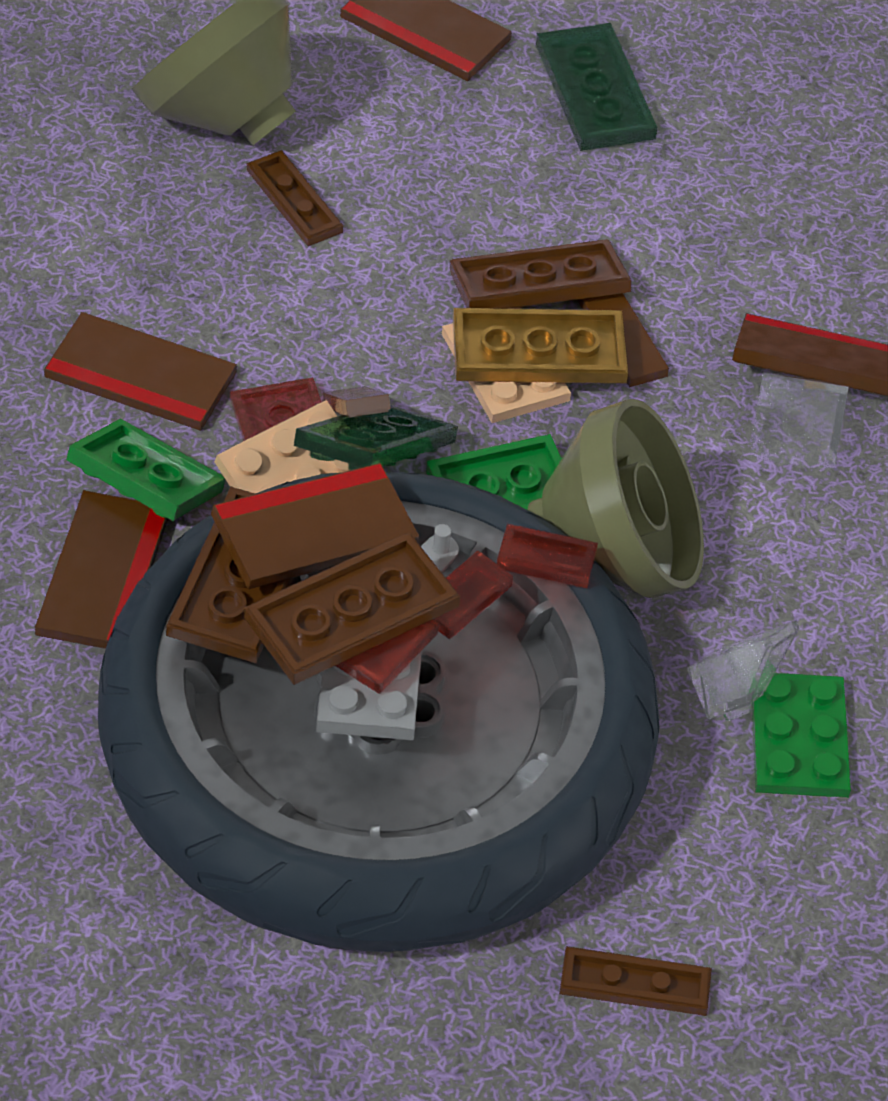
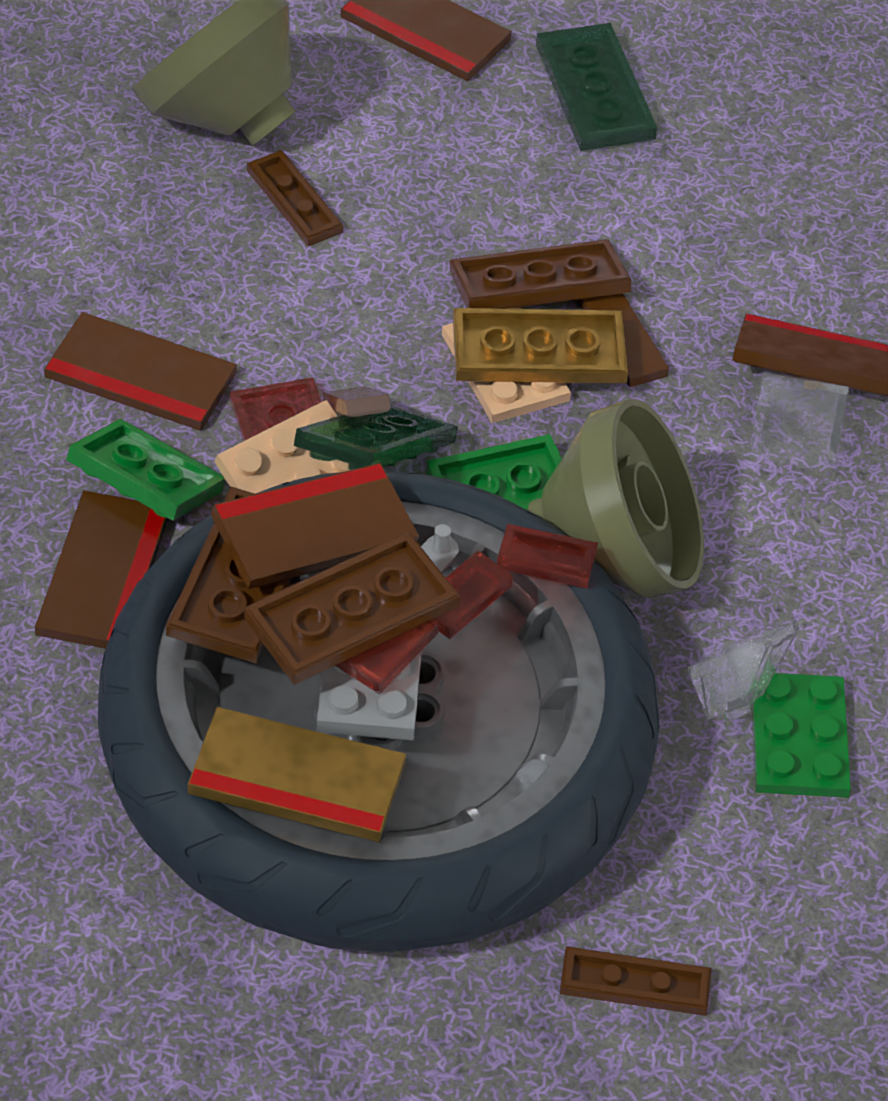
(297, 774): none -> pearl gold tile

